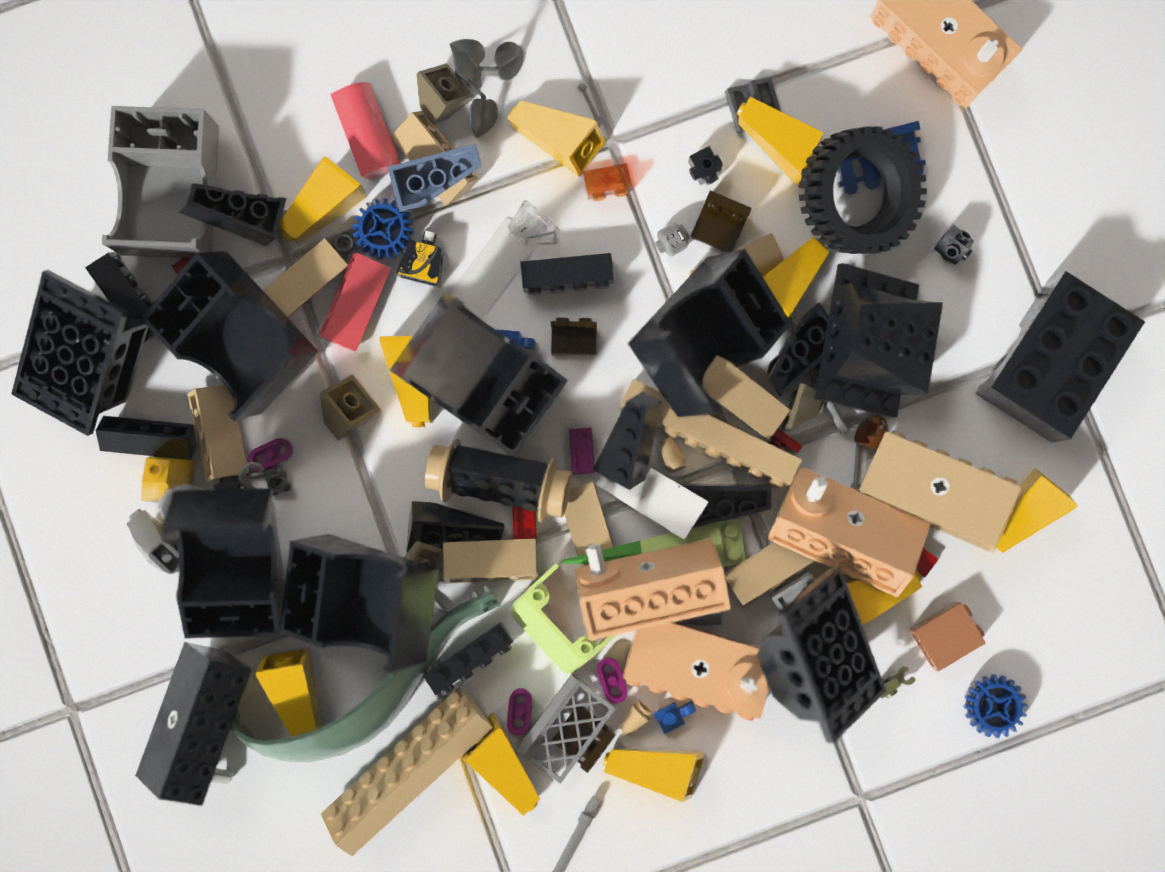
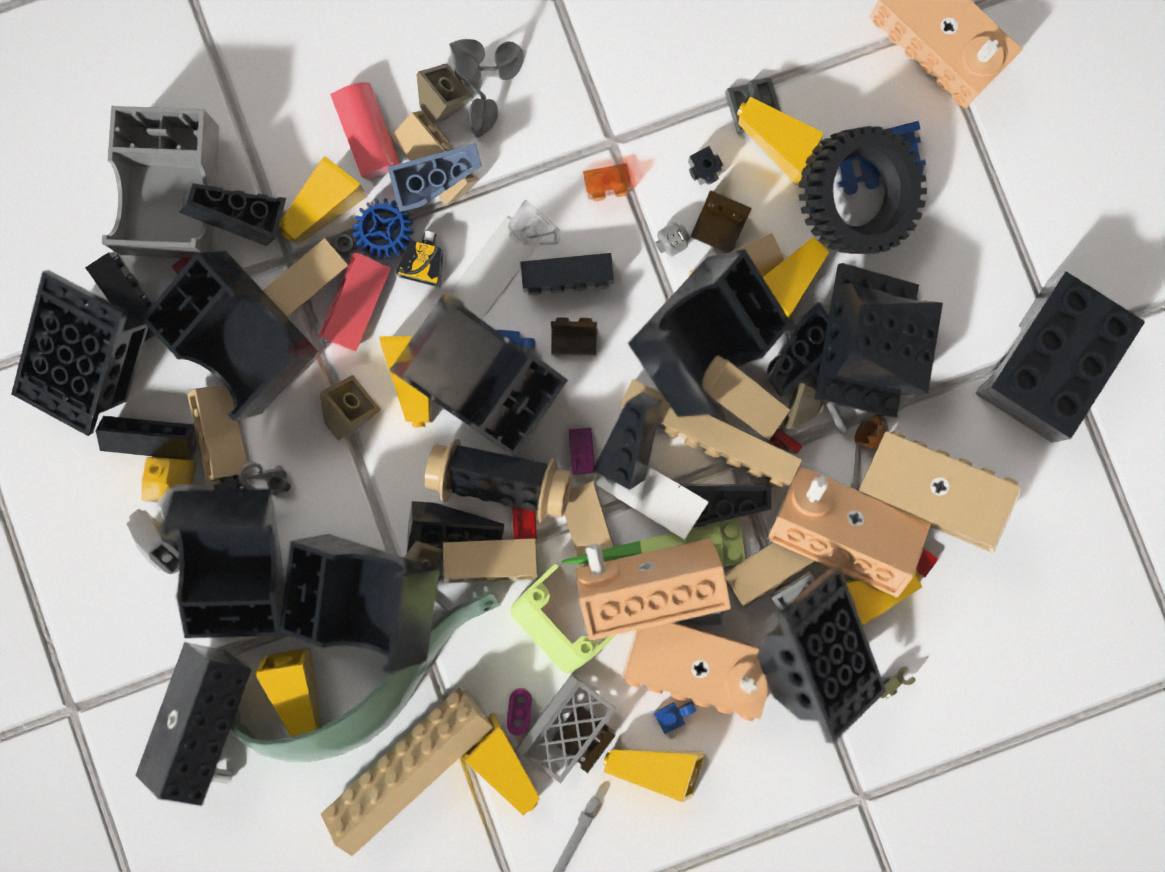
(271, 453): magenta plate -> none
(468, 658): black brick -> none
(562, 135): yellow slope -> none
(582, 87): light grey hinge -> none
(611, 680): magenta plate -> none
(635, 718): tan cone -> none
(672, 456): tan cone -> none
(948, 635): nougat brick -> none
(954, 245): black brick -> none
(1011, 696): blue gear -> none
(1037, 507): yellow slope -> none

